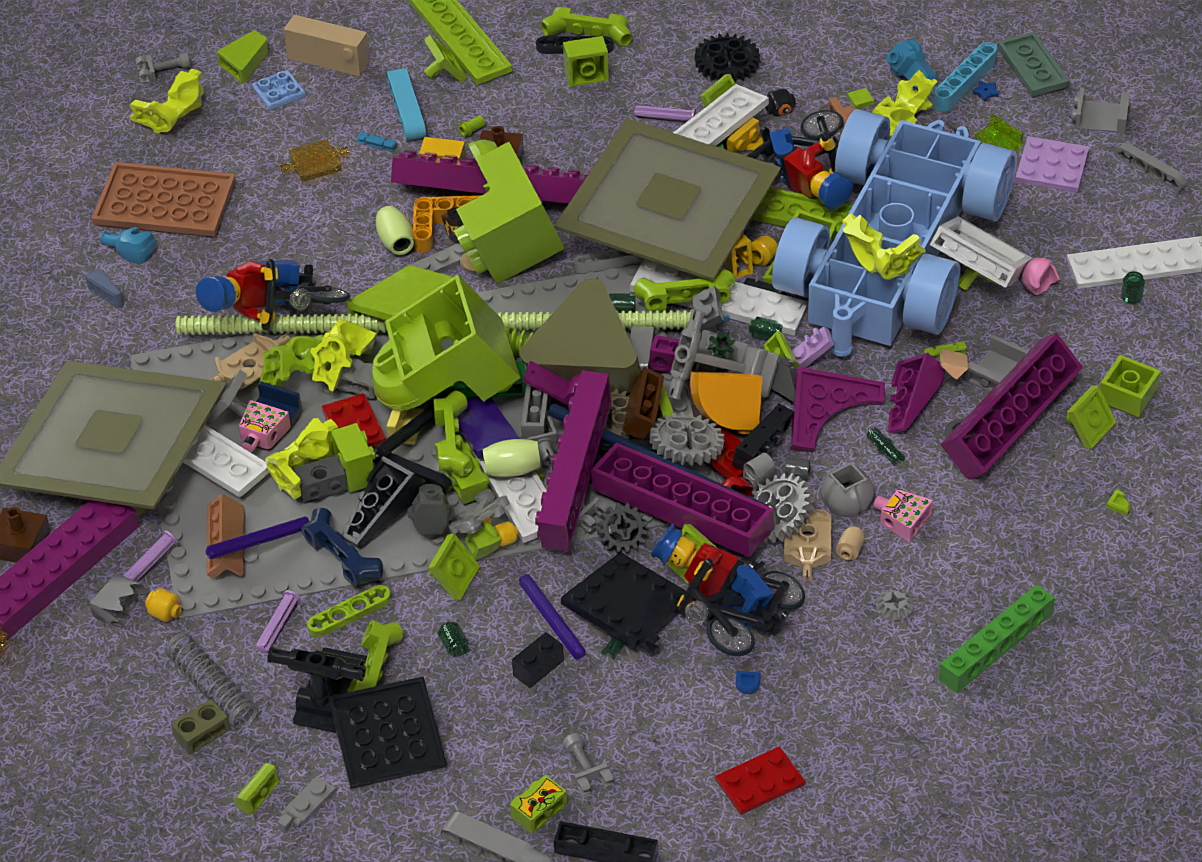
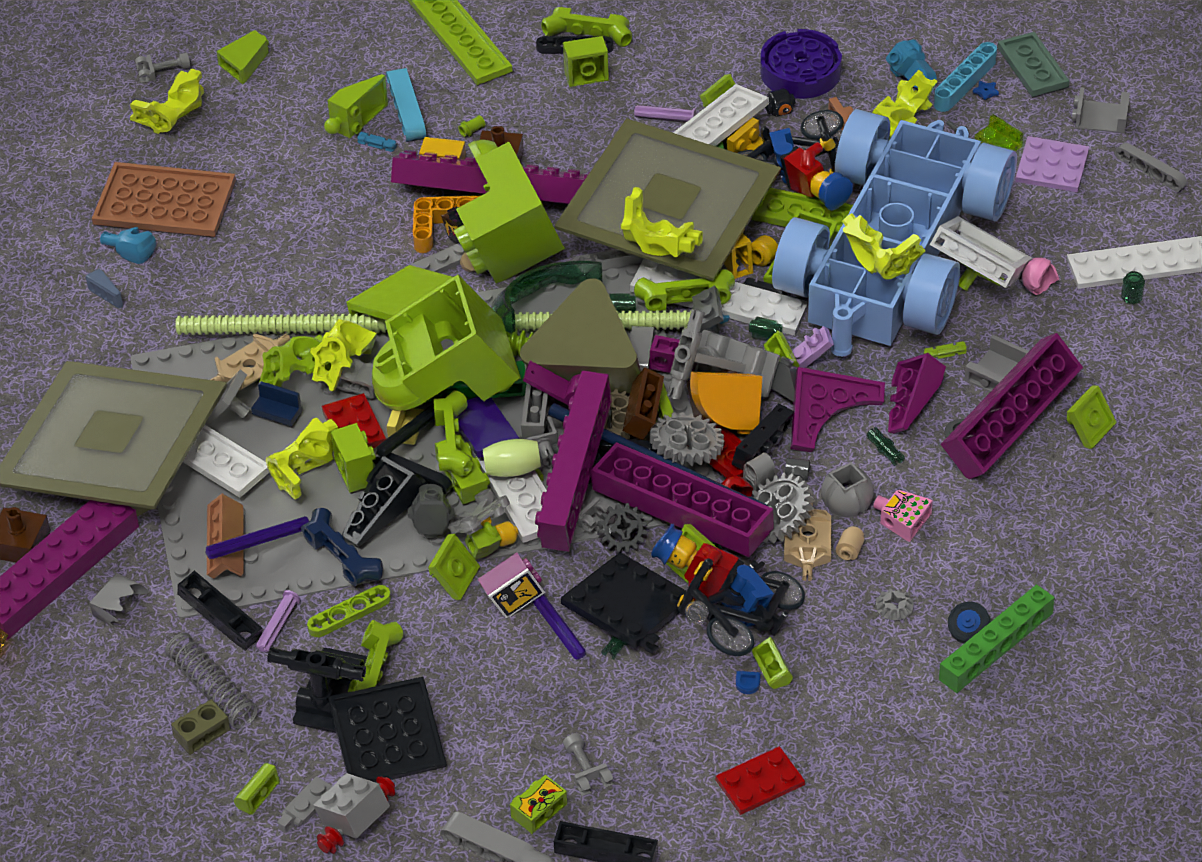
(151, 556): lavender axle -> none
(163, 605): yellow head -> none
(219, 610): none -> black piece
(262, 285): piece -> none
(262, 426): bright pink torso -> none
(278, 89): light blue tile -> none
(314, 160): clear yellow plate -> none
(321, 478): dark grey brick -> none
(327, 45): tan brick -> none
(351, 808): none -> light grey brick
(355, 106): none -> lime slope
(394, 230): yellowish green piece -> none
(444, 60): lime tile -> none
(453, 639): clear green brick -> none
(512, 585): none -> piece
(529, 282): none -> clear green windscreen
(537, 660): black brick -> none
(658, 237): none -> neon yellow hips
(721, 337): dark green gear -> none
(739, 52): black gear -> none
(772, 664): none -> lime brick
(808, 76): none -> dark purple brick
(860, 98): lime tile -> none
(954, 362): light nougat slope -> none
(967, 620): none -> black wheel
(1118, 503): lime tile -> none
(1130, 385): lime brick -> none

